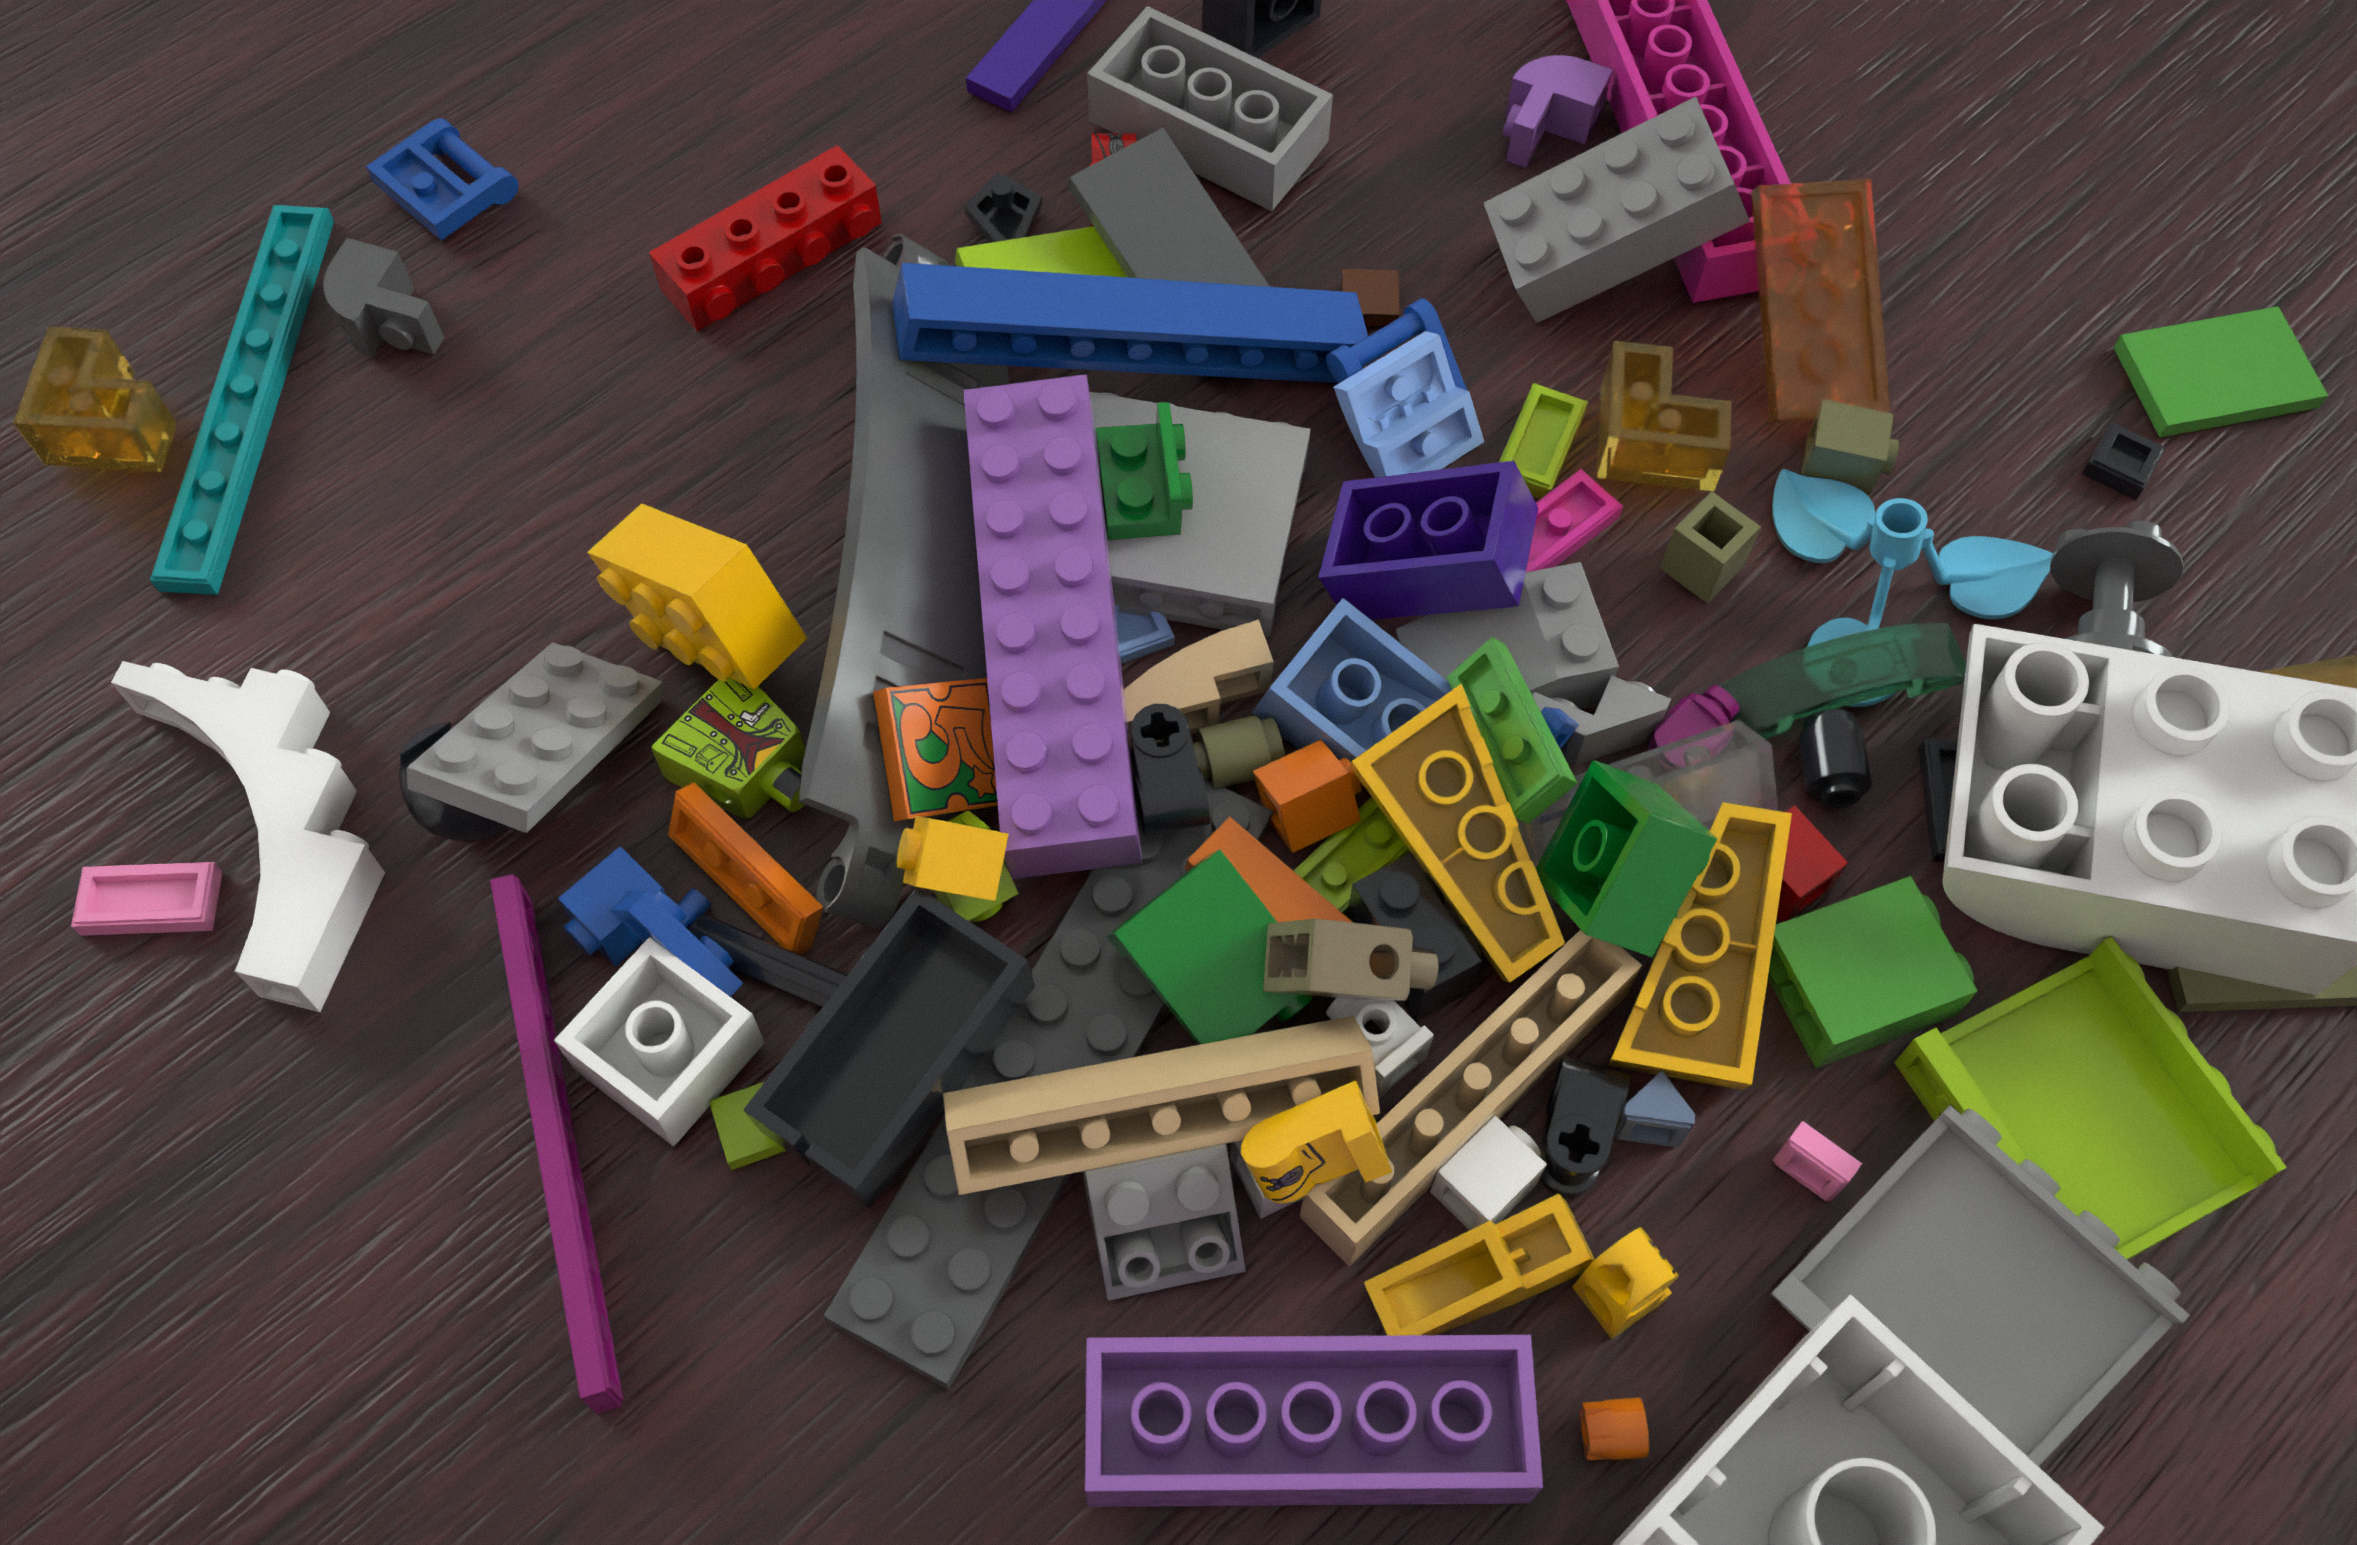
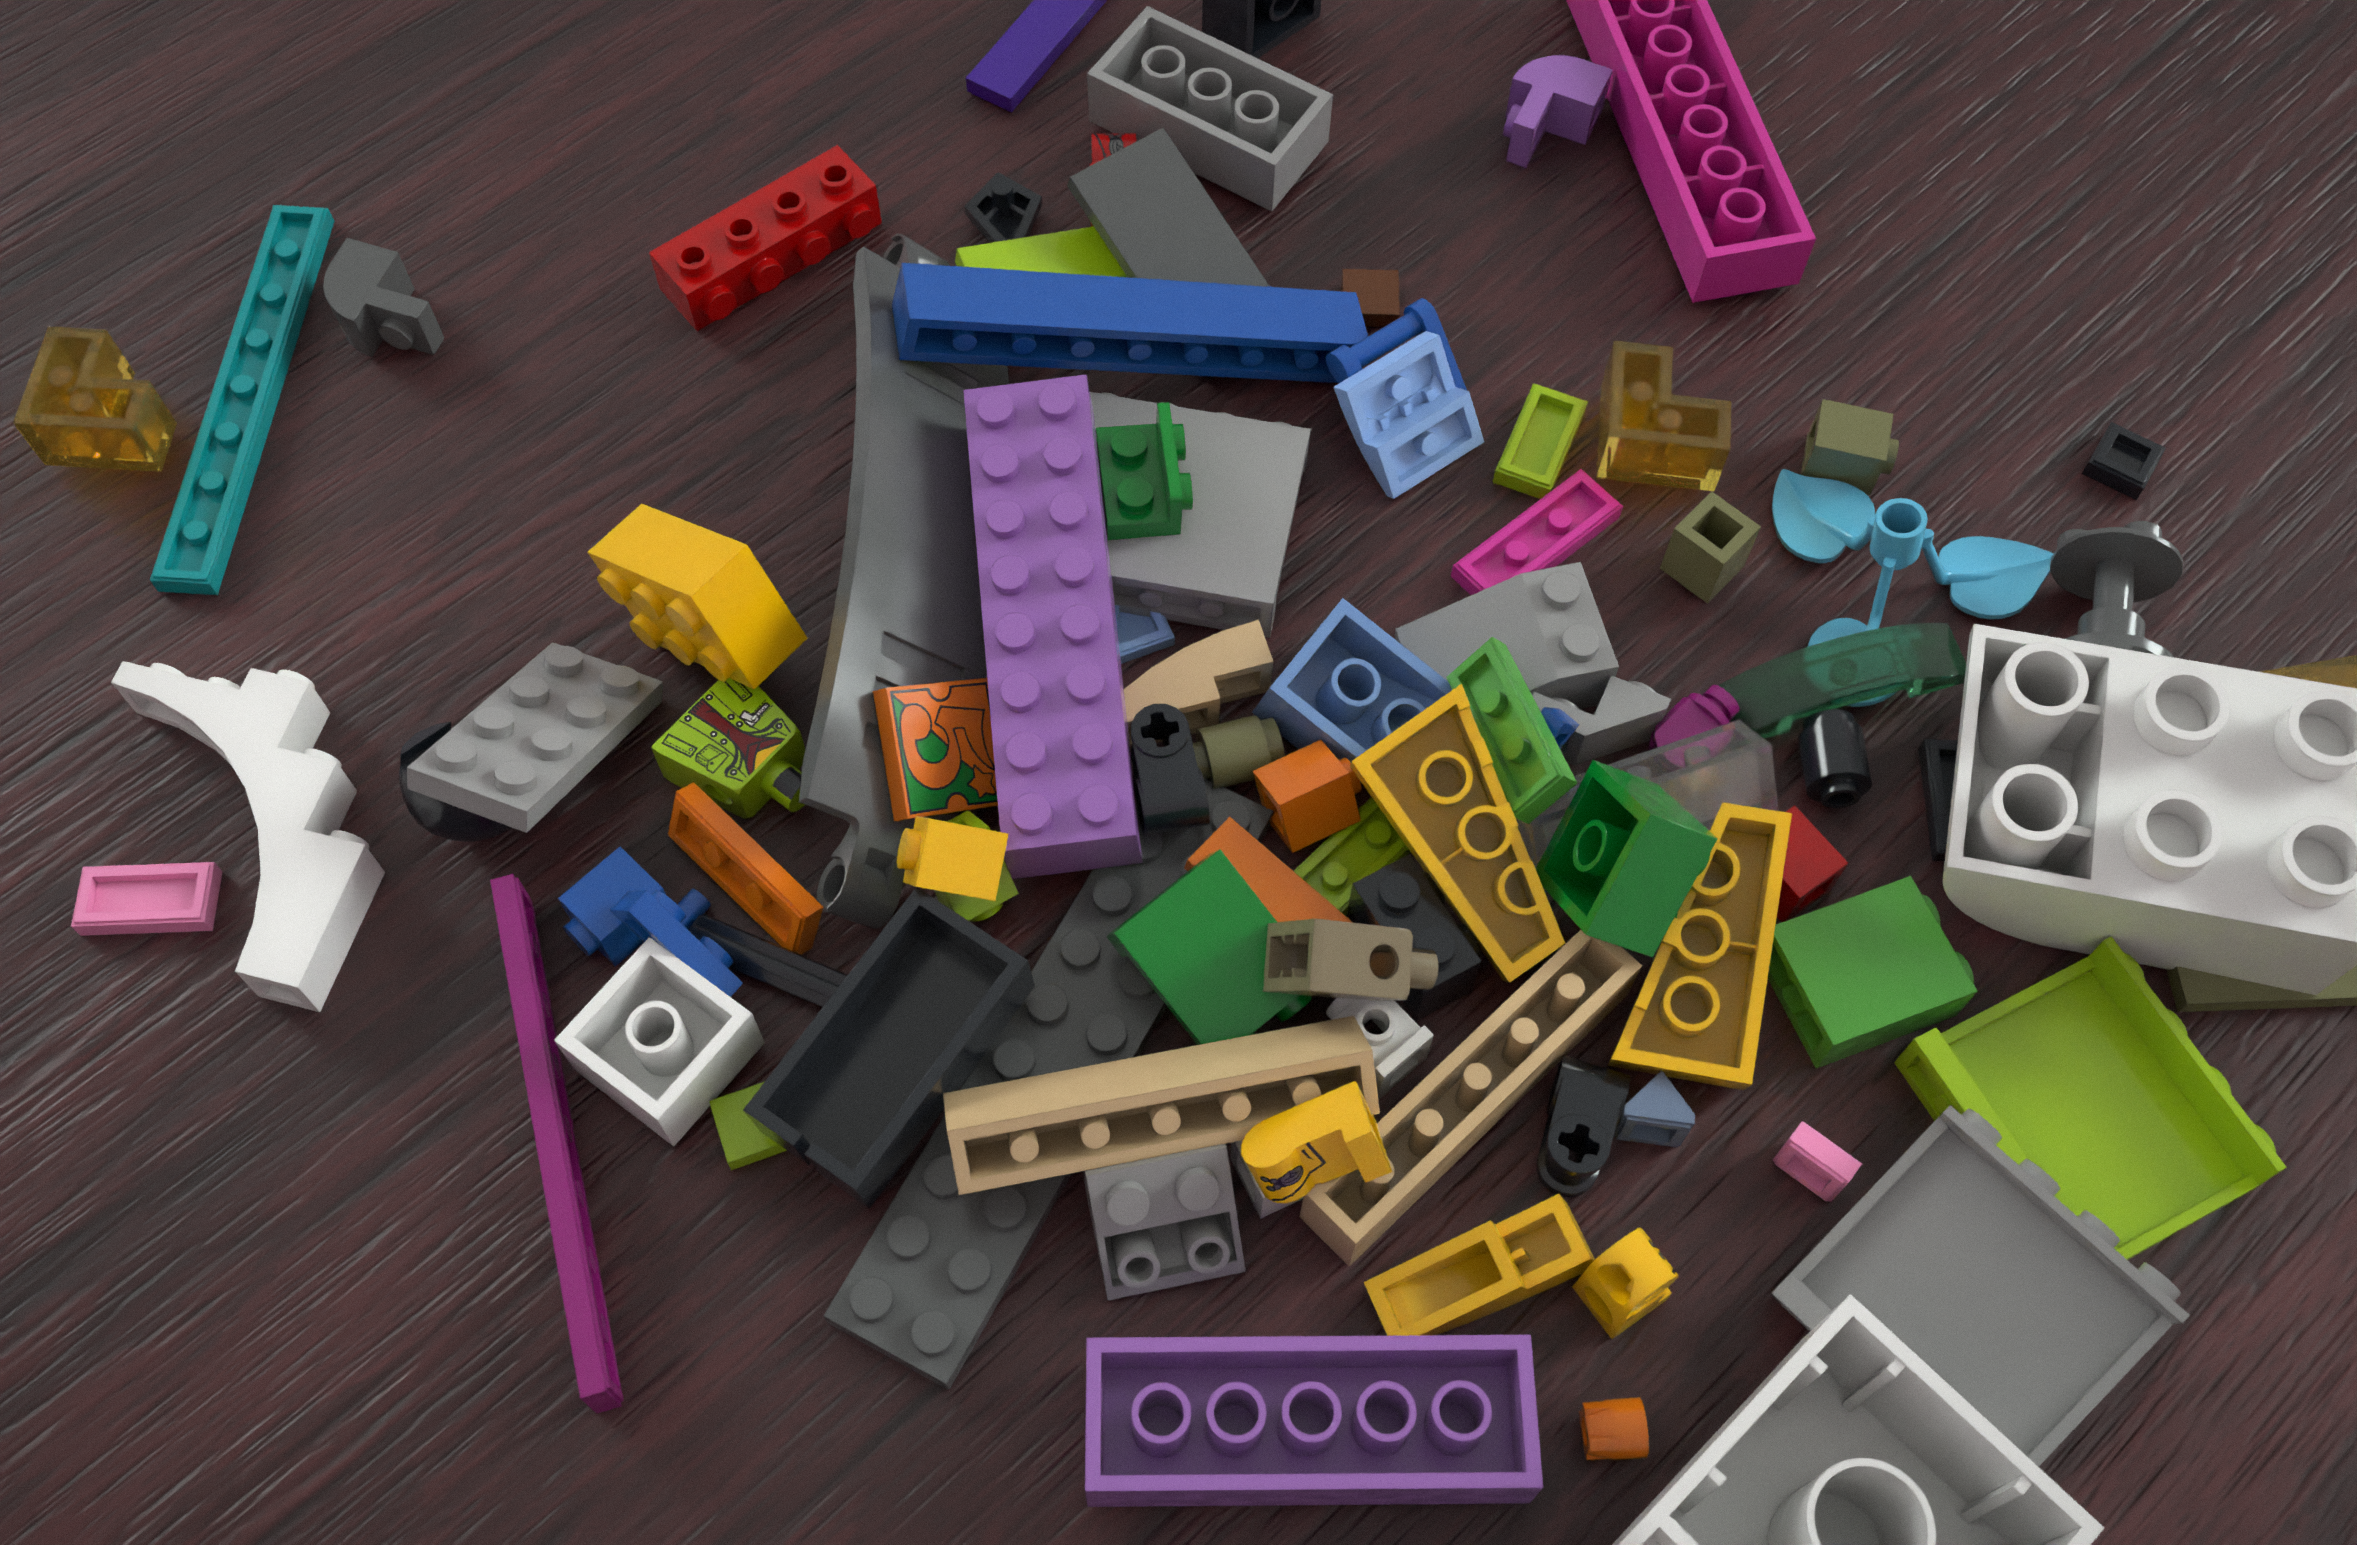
(431, 189): blue plate -> none
(1431, 541): dark purple brick -> none
(1489, 1174): white brick -> none
(1616, 211): light grey brick -> none
(1819, 297): clear orange plate -> none
(2219, 371): bright green tile -> none

